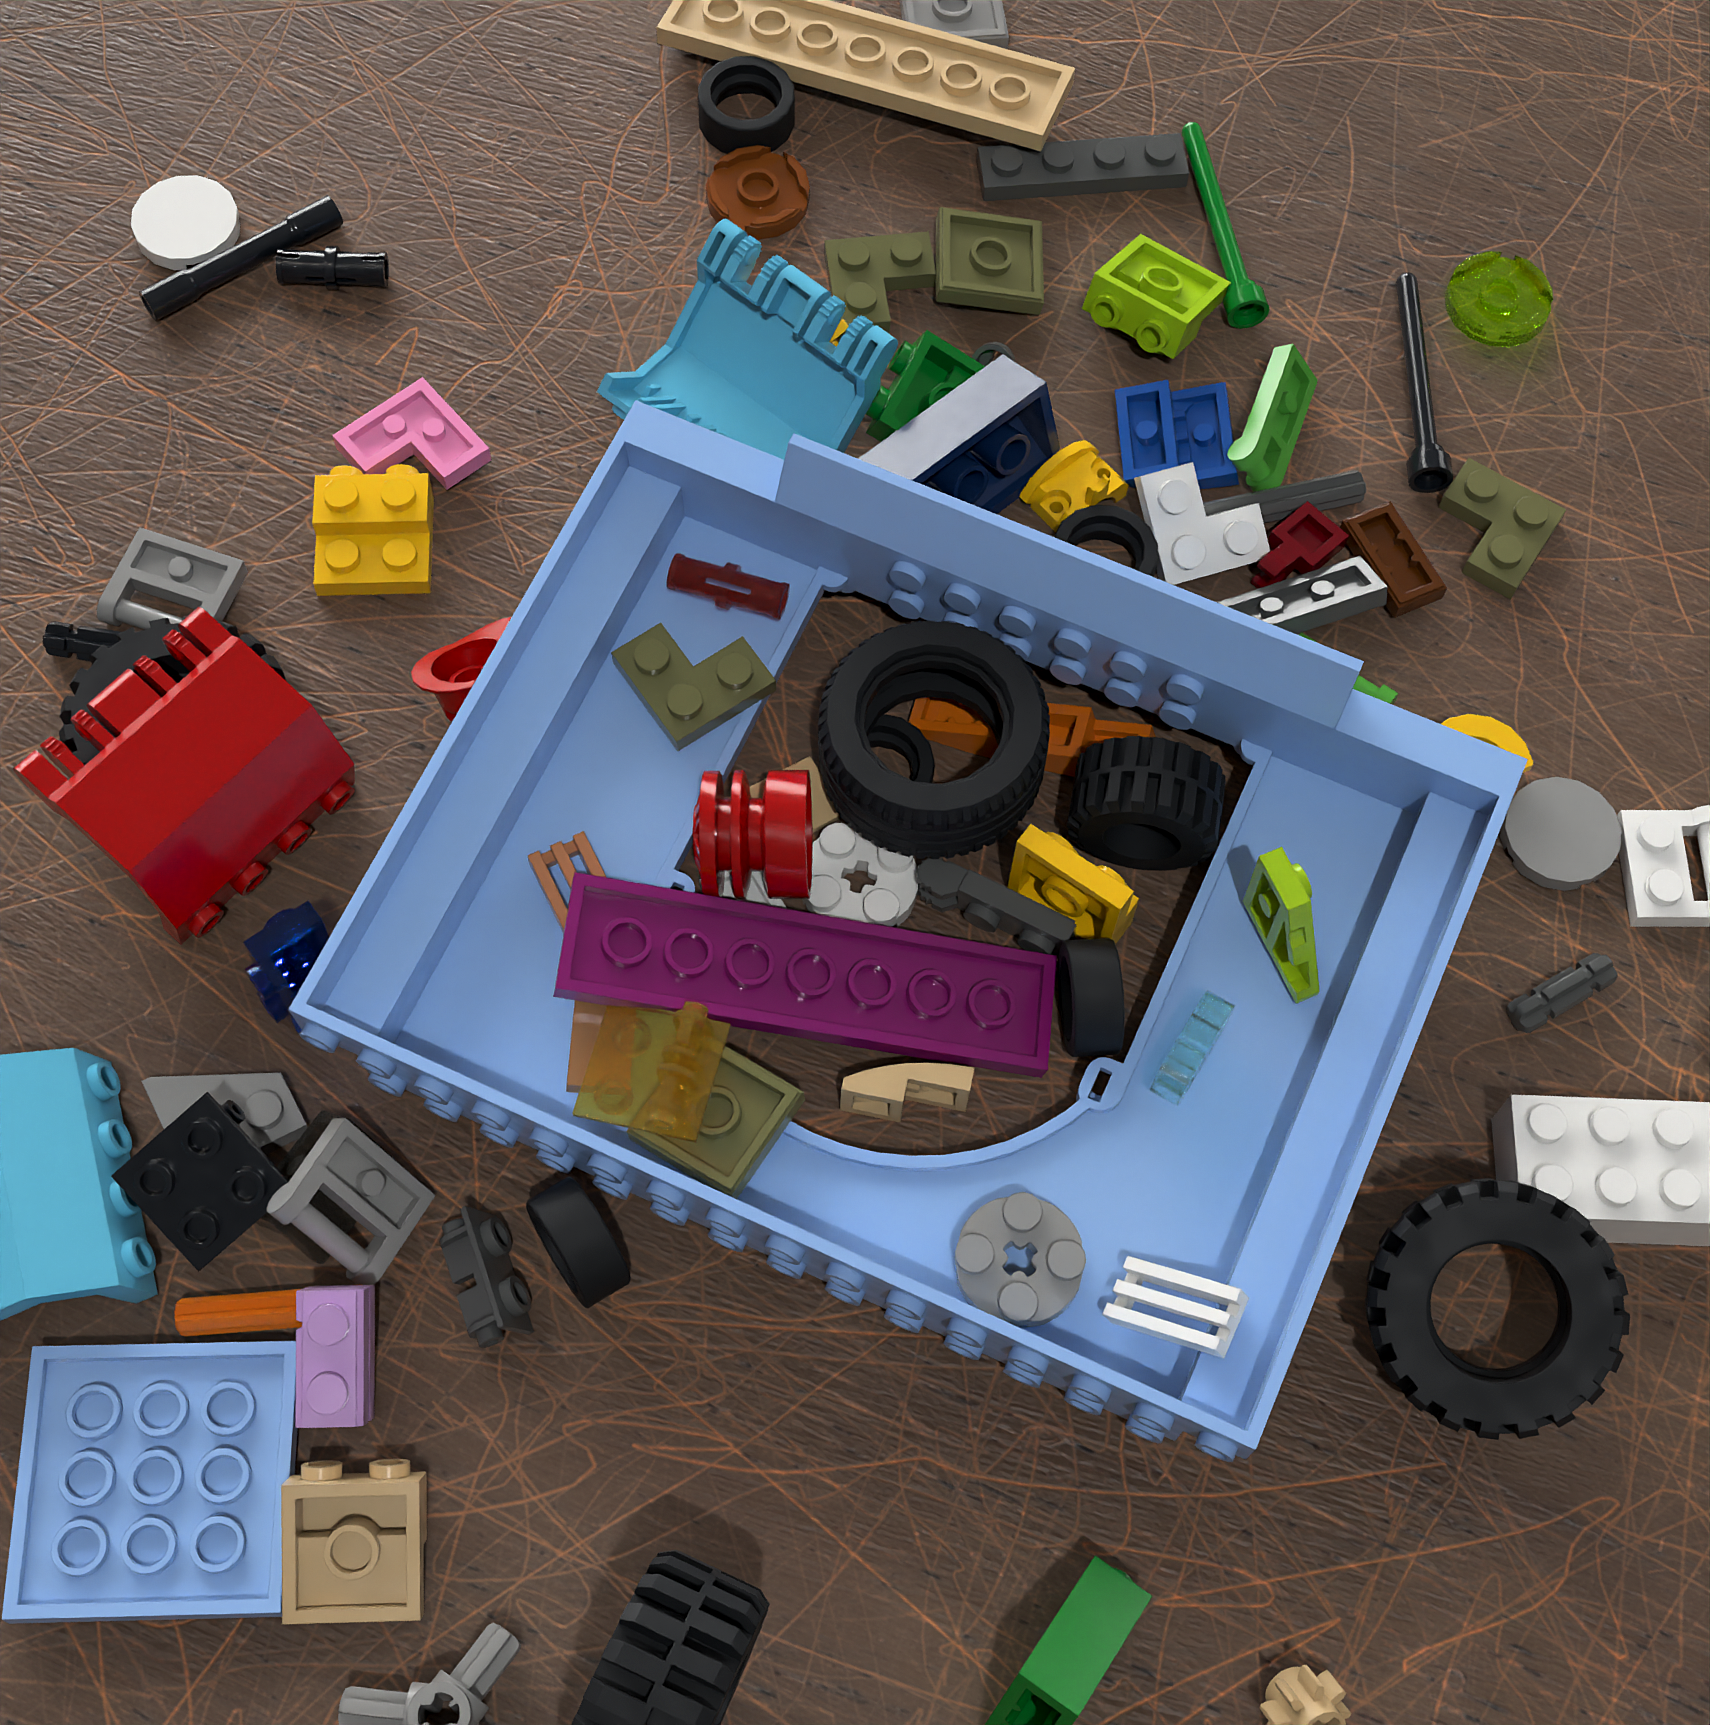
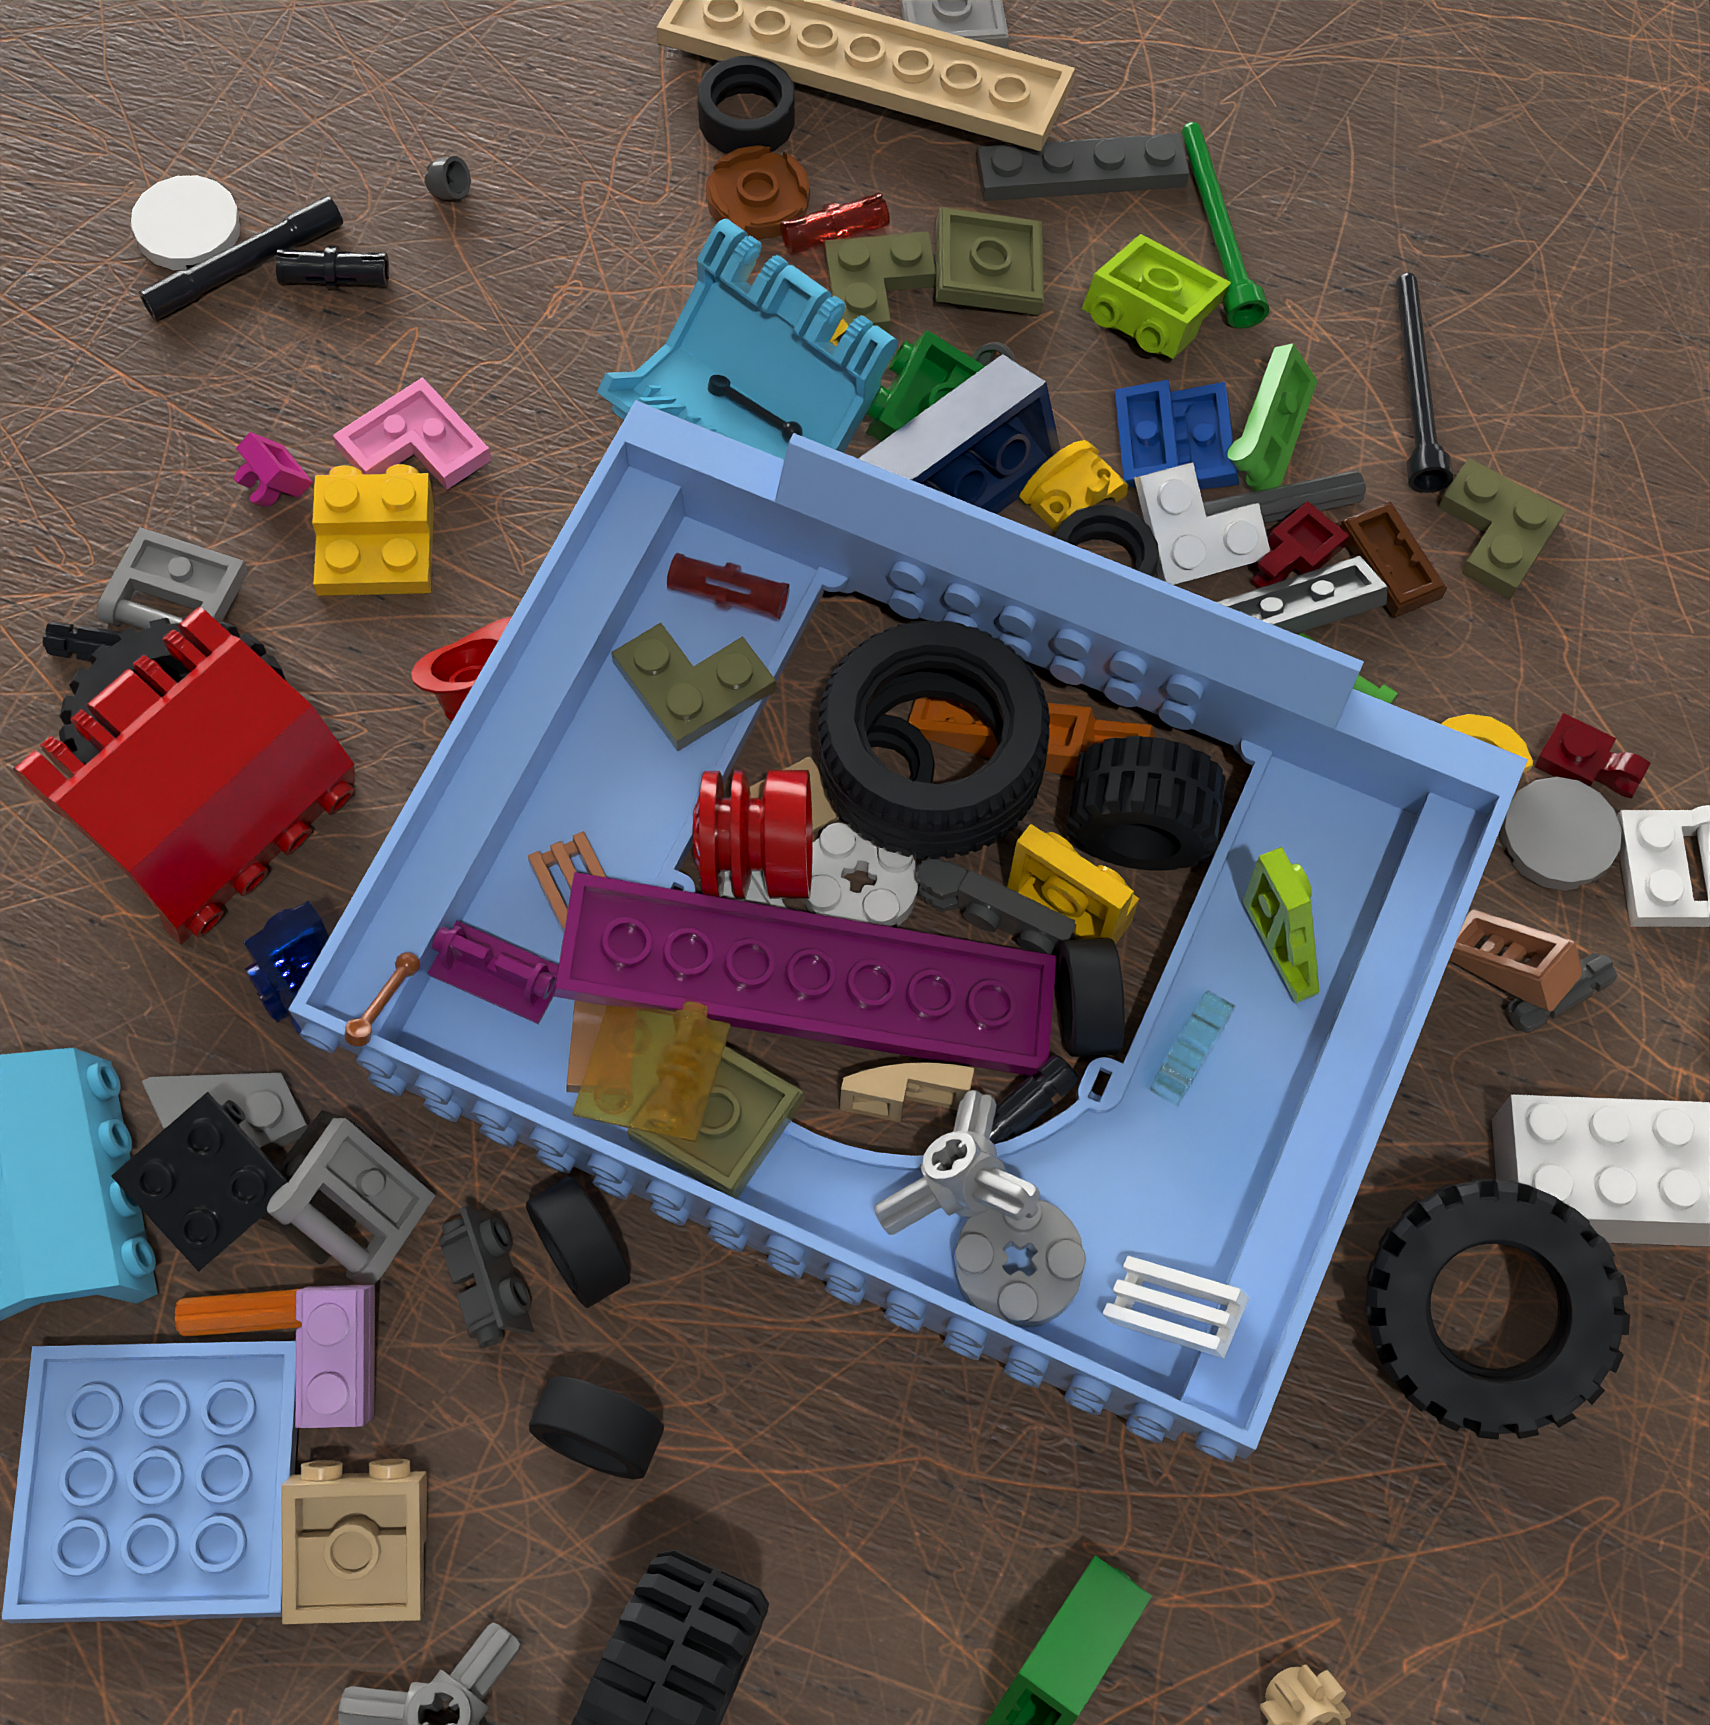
(273, 467): none -> dark pink tile
(359, 1030): none -> dark orange hinge
(447, 171): none -> dark grey hinge
(494, 971): none -> magenta hinge
(596, 1427): none -> black tyre
(720, 386): none -> black hinge
(834, 223): none -> clear red pin
(961, 1175): none -> light grey bush
(1032, 1099): none -> black axle
(1498, 299): clear neon green tile -> none
(1541, 981): none -> nougat slope
(1584, 755): none -> dark red plate

